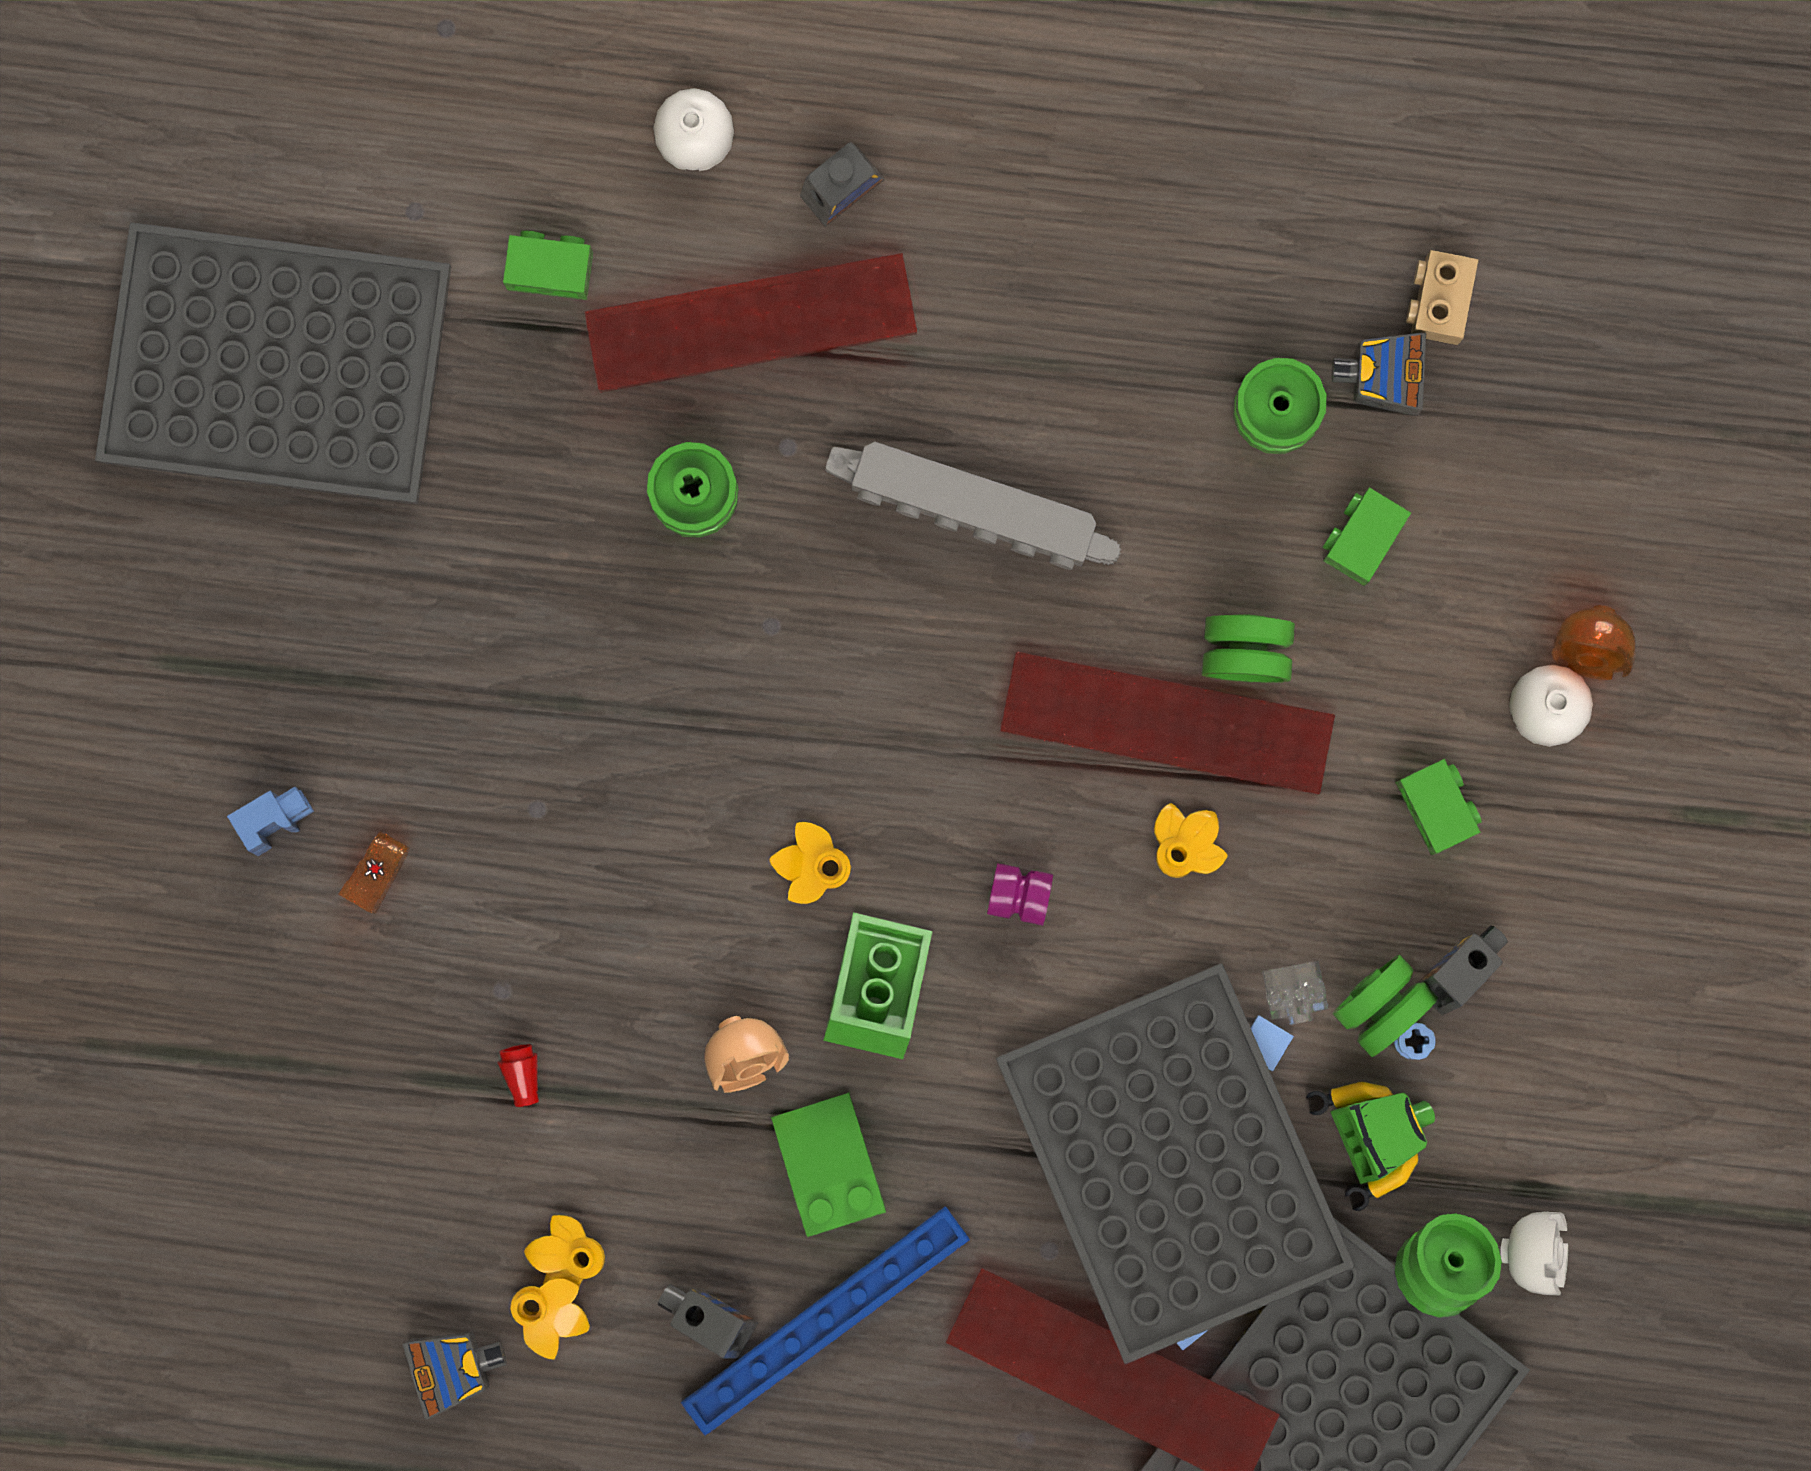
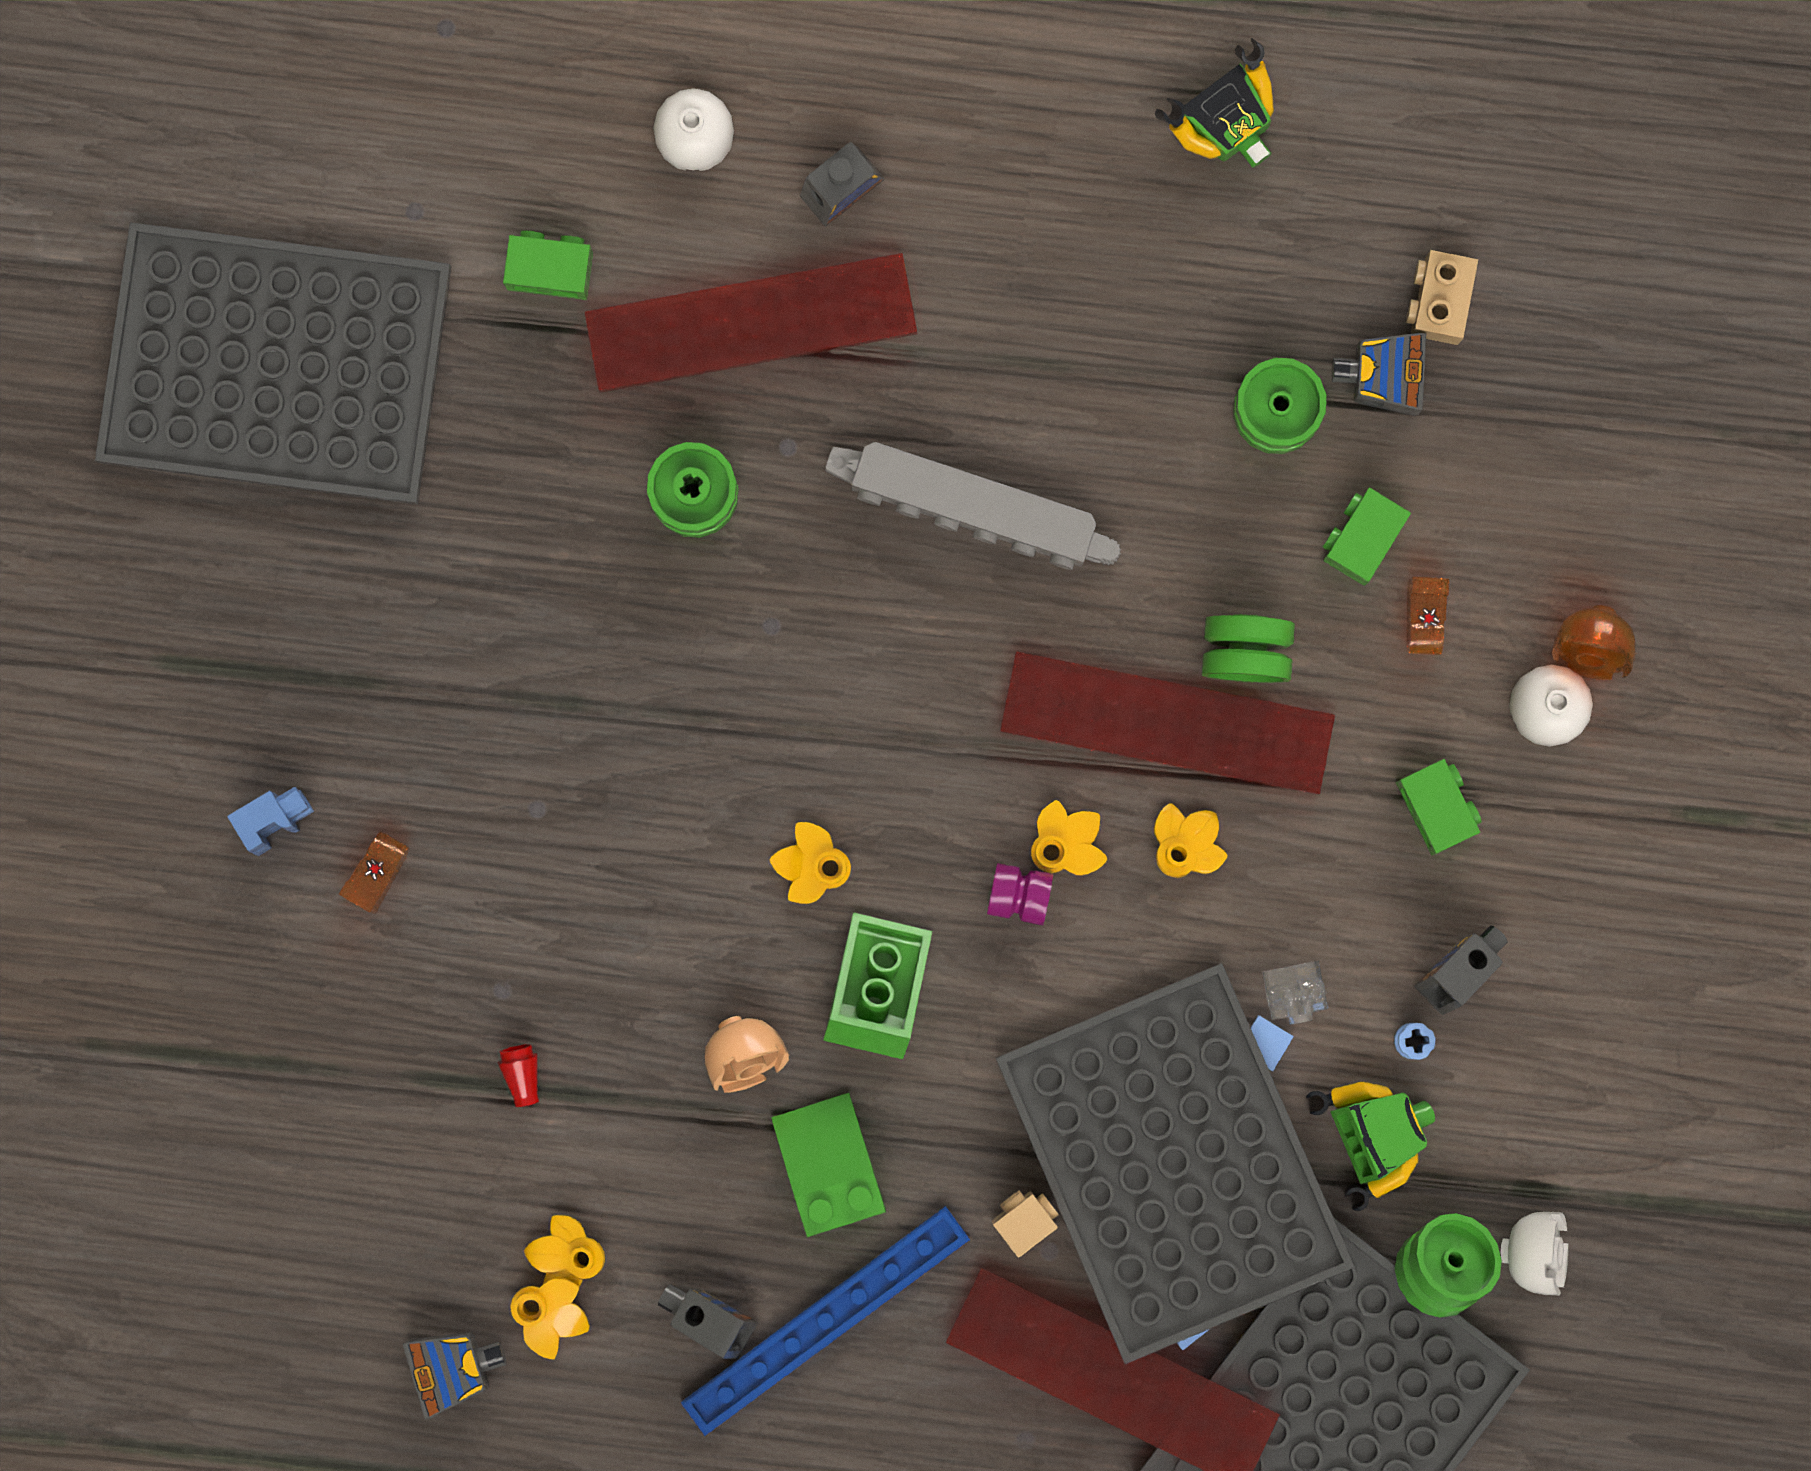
(1025, 1221): none -> tan brick
(1073, 839): none -> yellow plate
(1227, 113): none -> torso
(1381, 1001): bright green wheel -> none
(1426, 614): none -> clear orange leg

